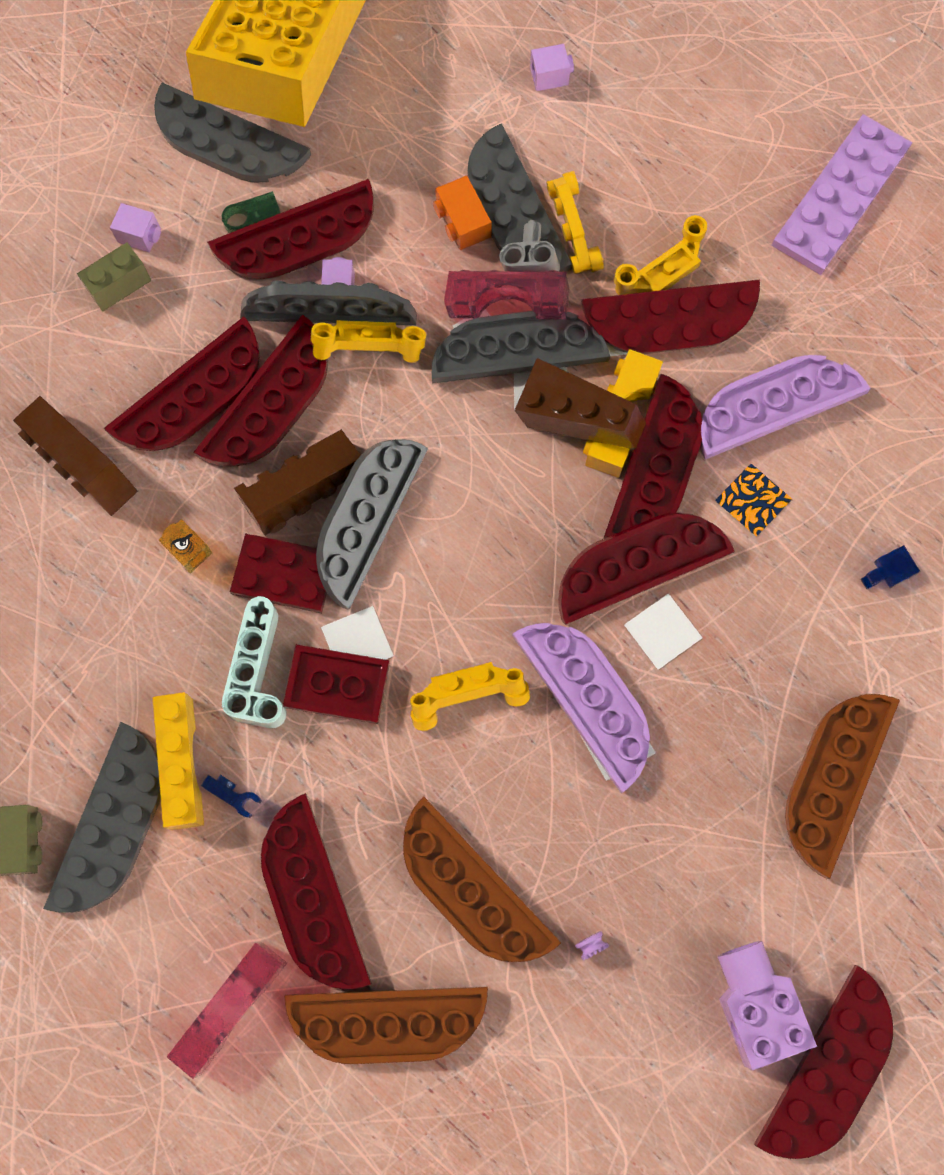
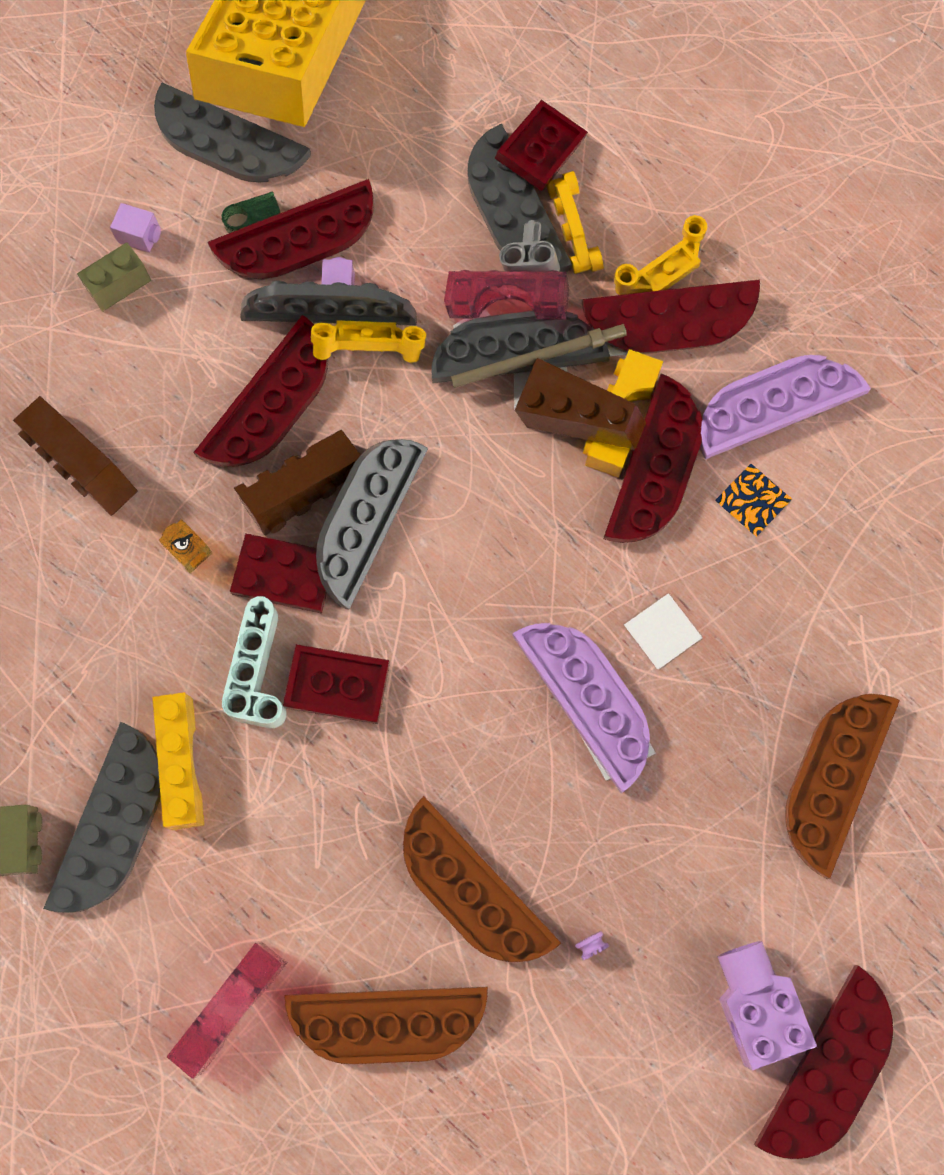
(191, 393): dark red plate -> none
(224, 789): clear blue plate -> none
(310, 900): dark red plate -> none
(358, 635): white sticker -> none
(462, 212): orange brick -> none
(466, 686): yellow plate -> none
(541, 145): none -> dark red plate
(551, 67): lavender brick -> none
(594, 339): none -> dark tan bar
(638, 561): dark red plate -> none
(841, 194): lavender plate -> none
(893, 568): clear blue plate -> none

